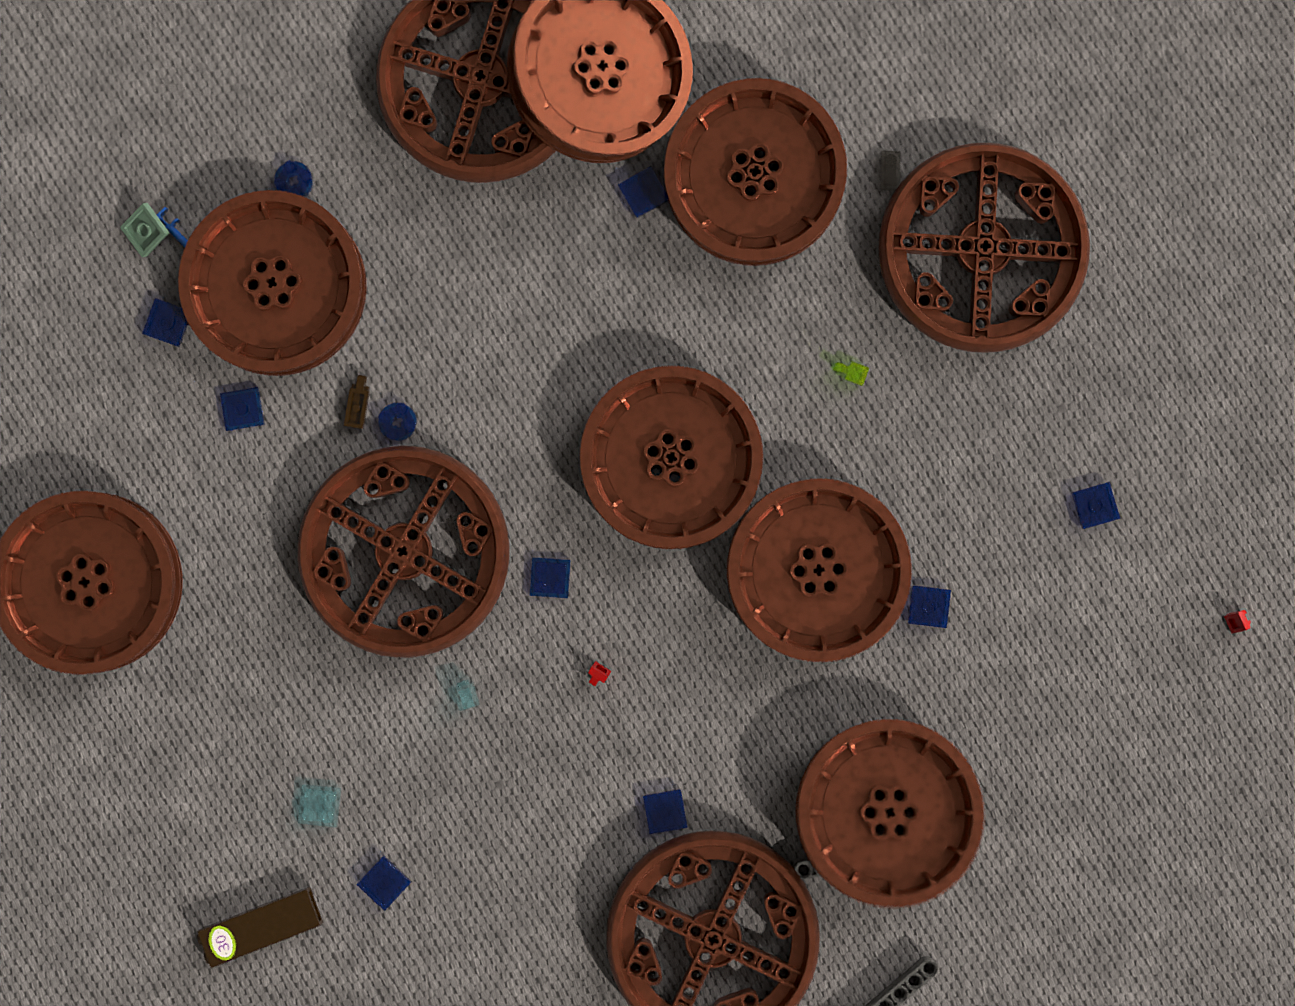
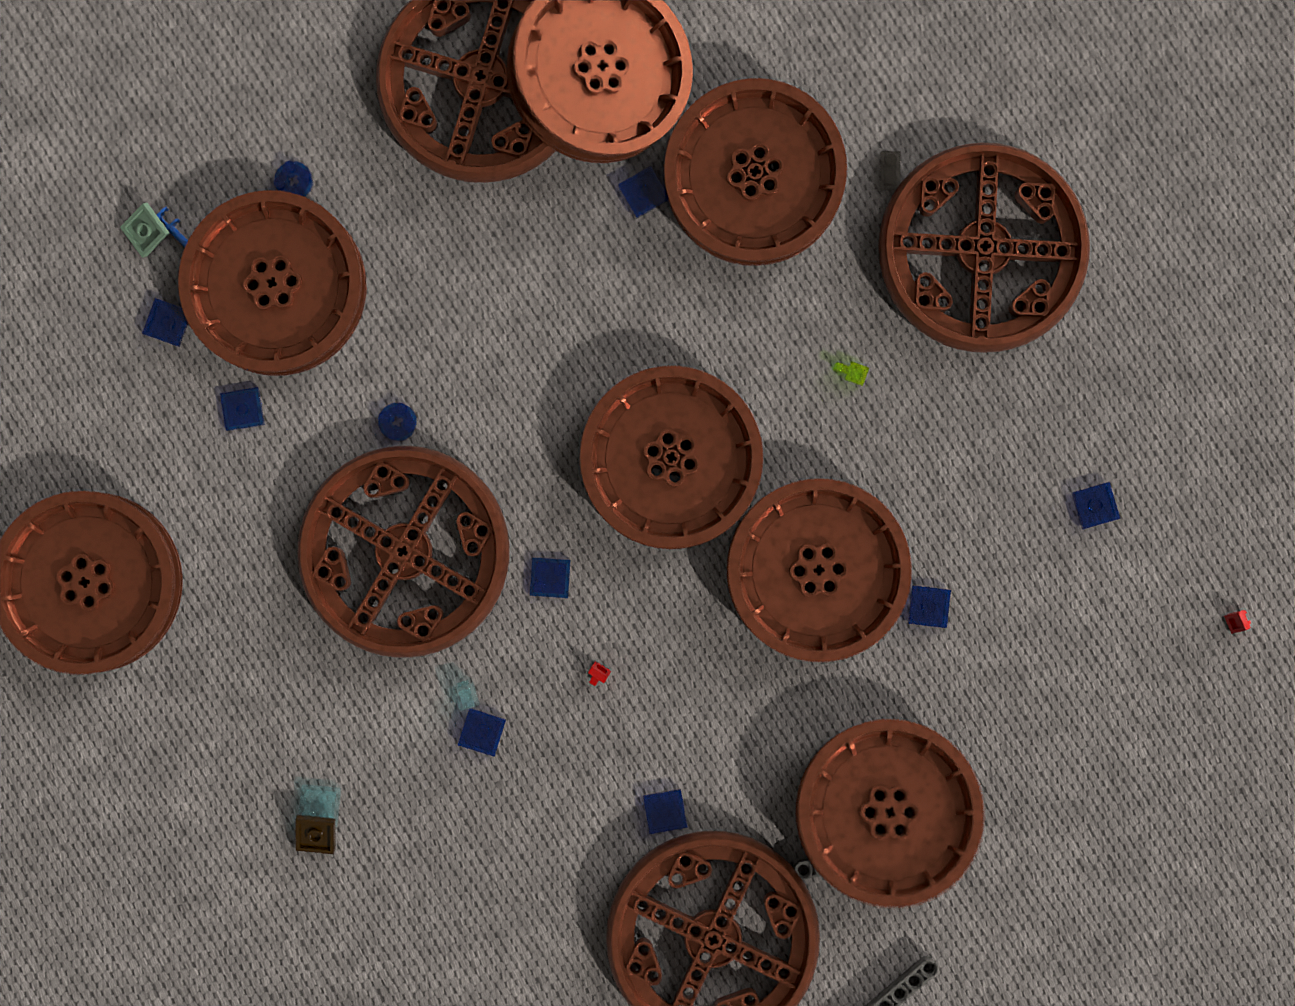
(259, 927): dark brown brick -> none
(315, 834): none -> dark brown plate
(357, 403): dark brown hinge -> none
(384, 883): clear blue plate -> none
(482, 732): none -> clear blue plate

